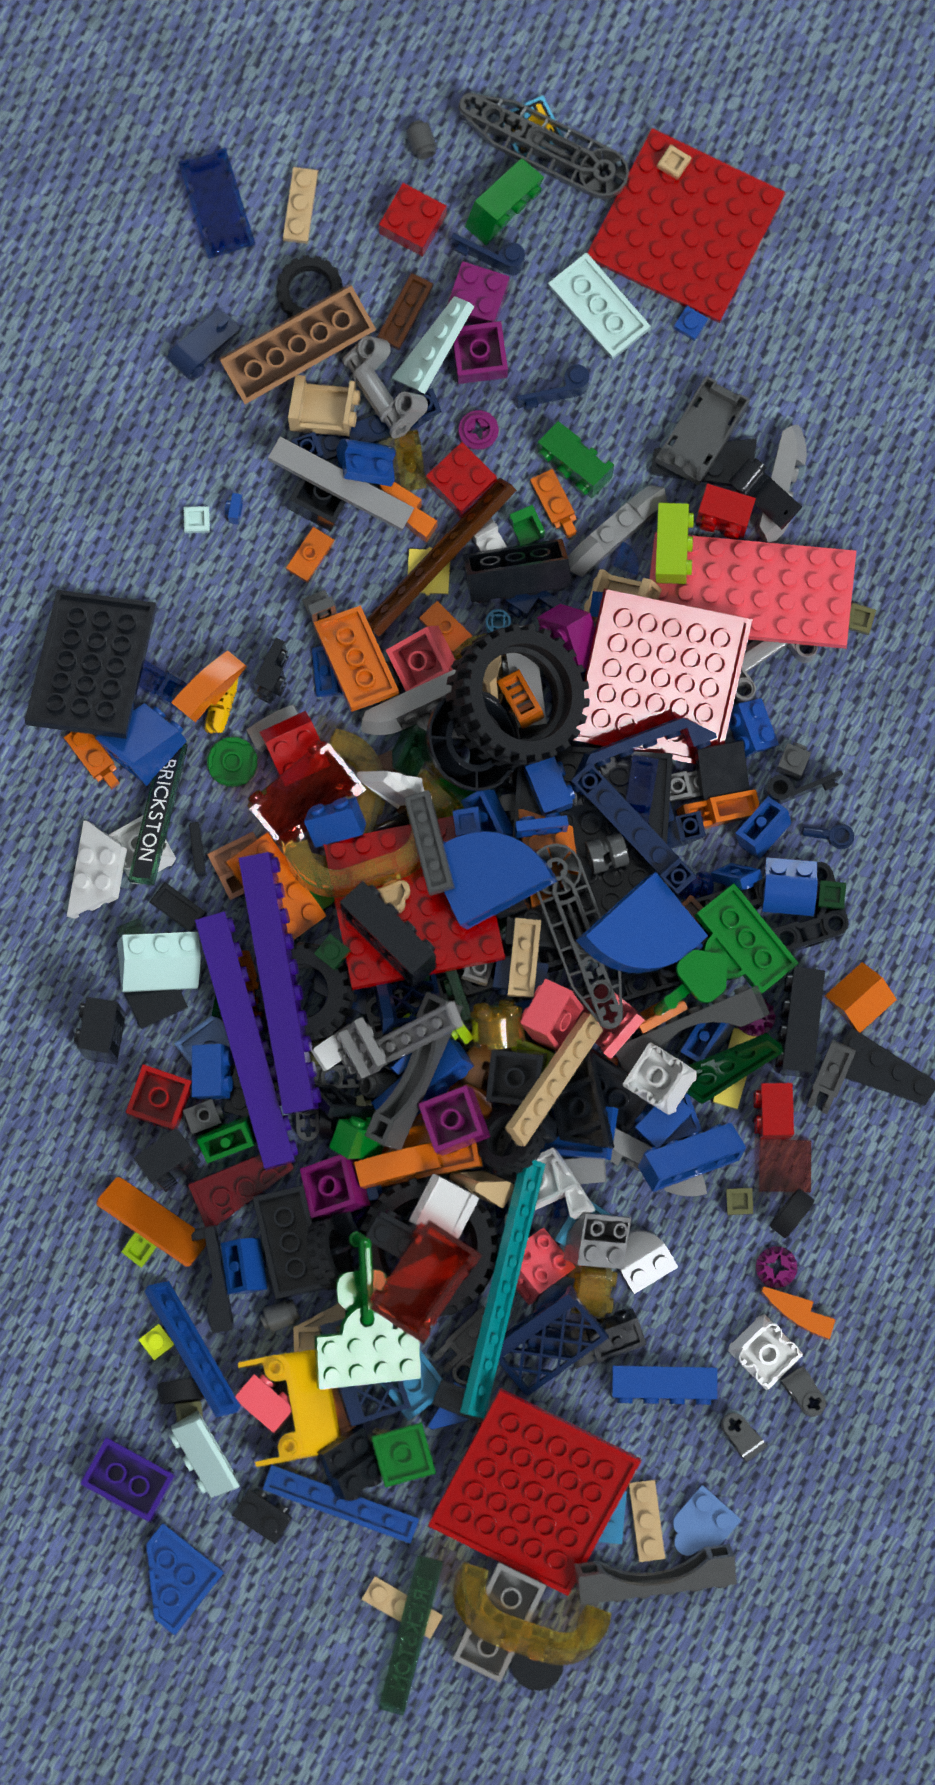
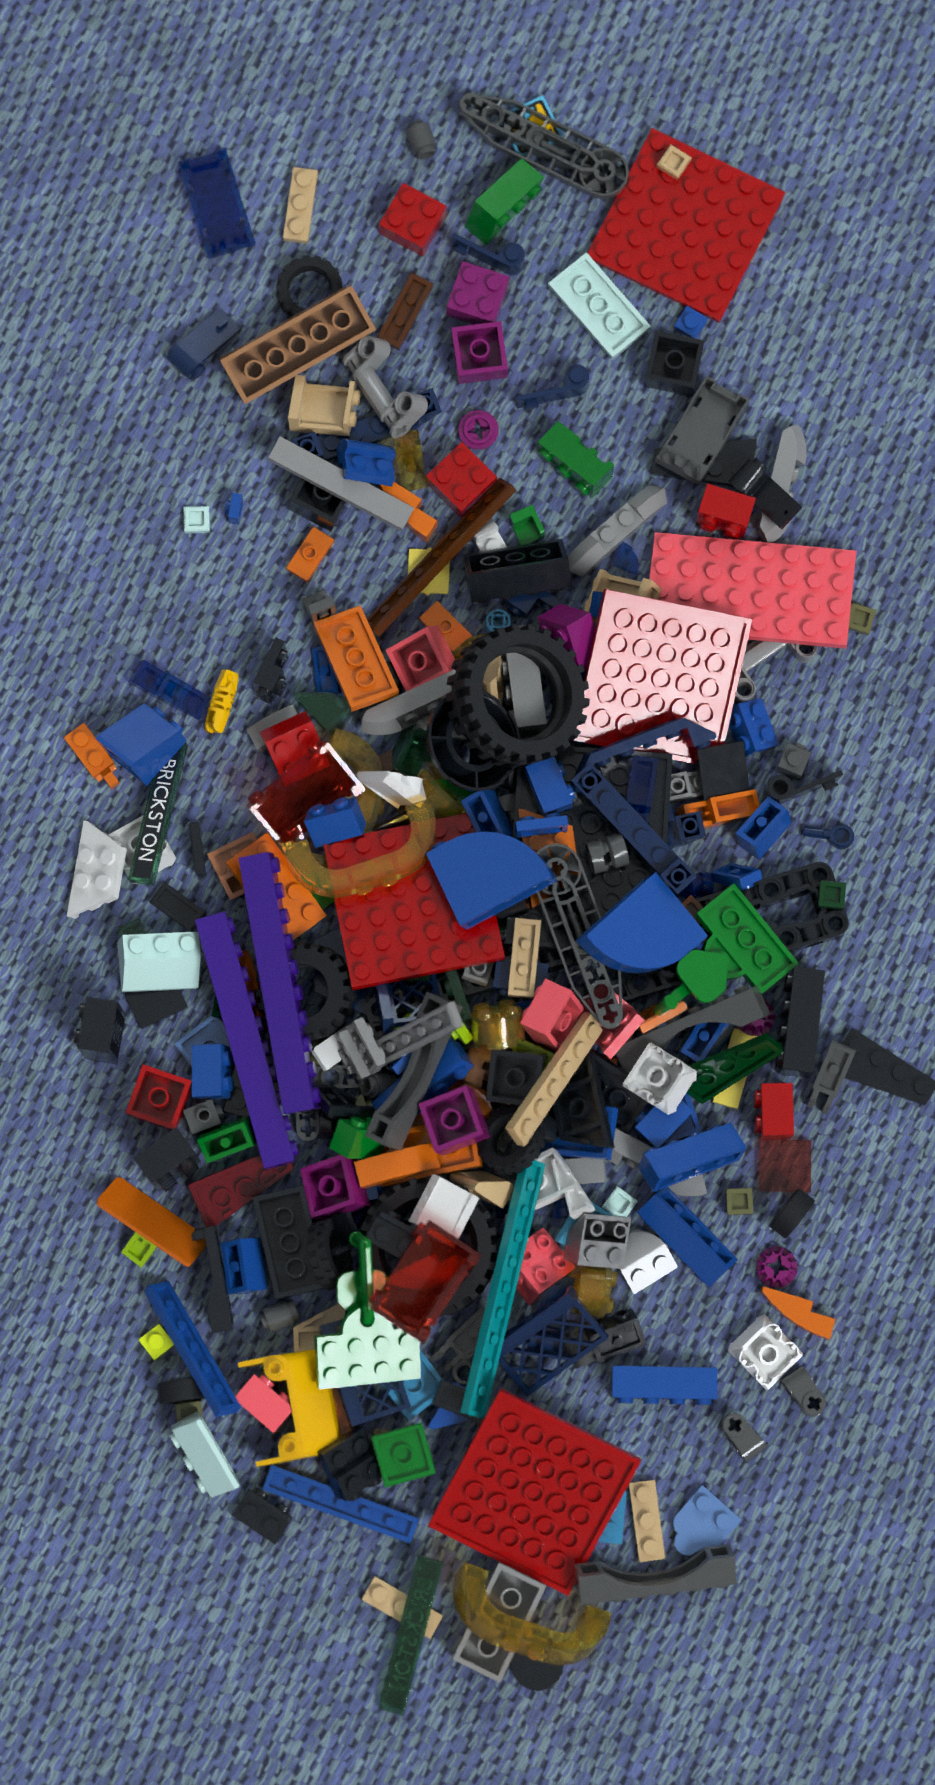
(91, 664): black plate -> none
(128, 1479): dark purple brick -> none
(177, 1578): blue plate -> none
(209, 685): orange slope -> none
(233, 770): green tile -> none
(325, 709): none -> clear green slope
(332, 952): dark green plate -> none
(389, 934): black brick -> none
(396, 894): tan tile -> none
(429, 842): dark grey tile -> none
(432, 349): light aqua wing -> none
(467, 821): blue plate -> none
(528, 713): orange slope -> none
(554, 501): orange hinge -> none
(619, 1203): none -> light aqua tile
(673, 543): lime brick -> none
(674, 363): none -> black brick
(687, 1236): none -> blue brick
(790, 886): blue brick -> none
(861, 997): orange slope -> none

